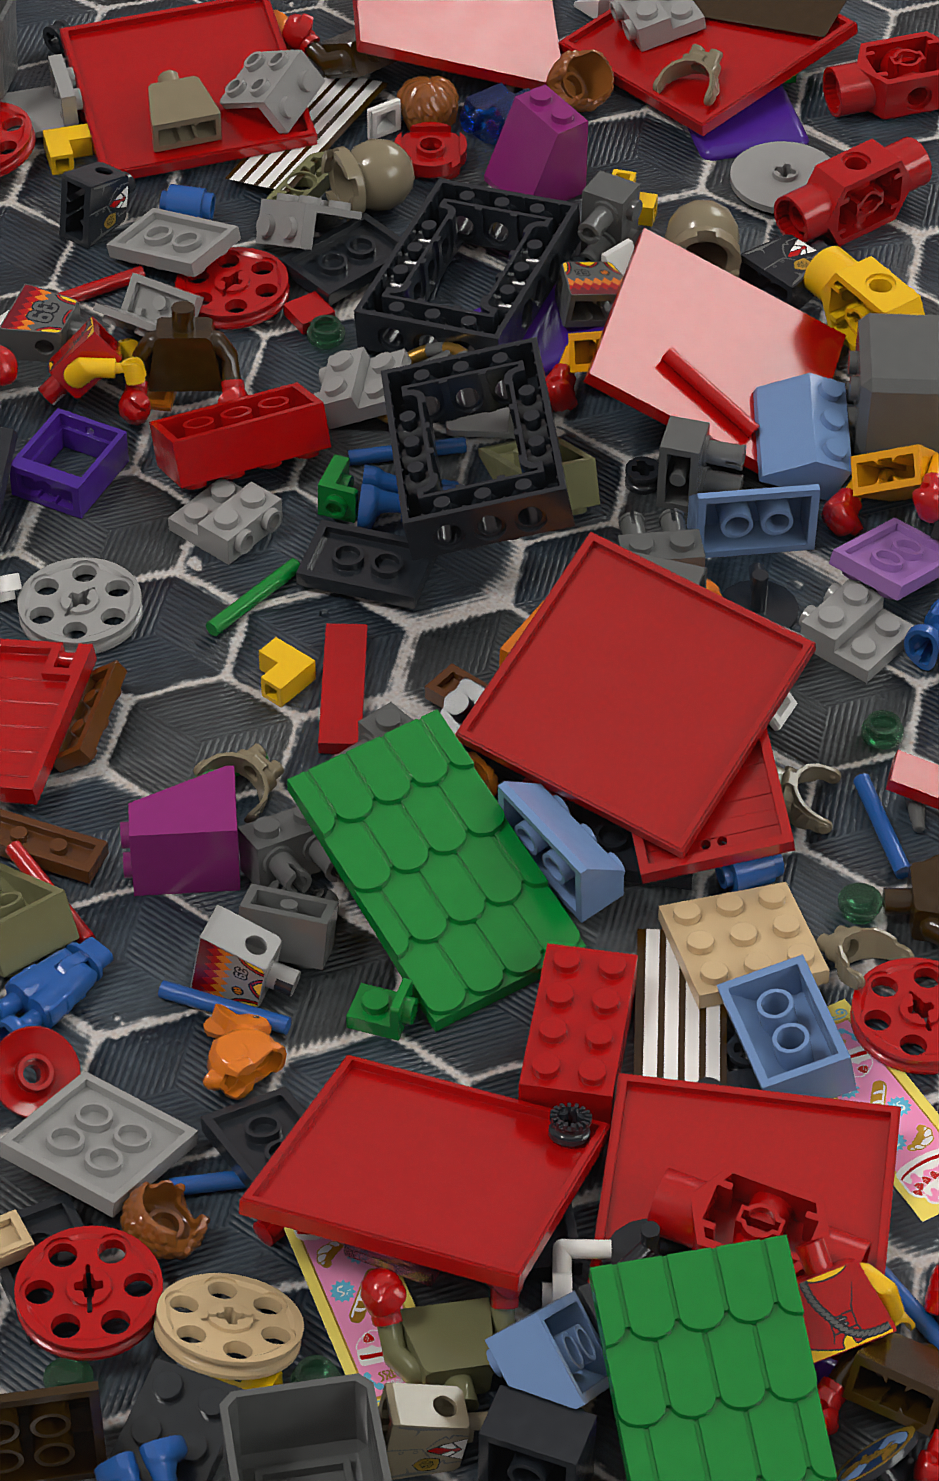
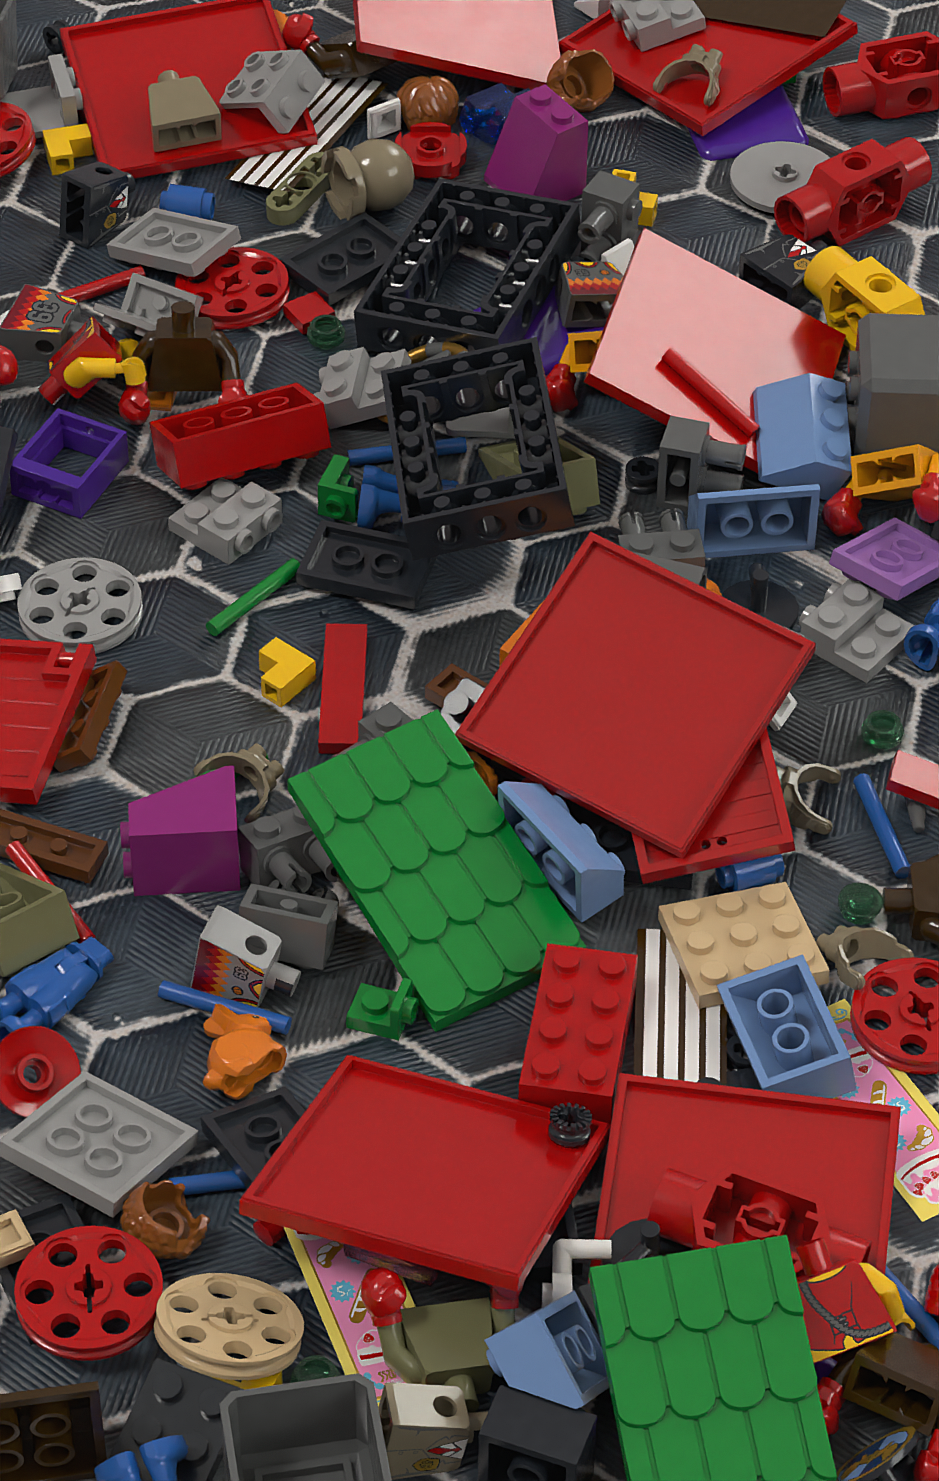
(67, 1372): clear green plate -> none
(292, 219): light grey bracket -> none
(707, 232): dark tan tile -> none

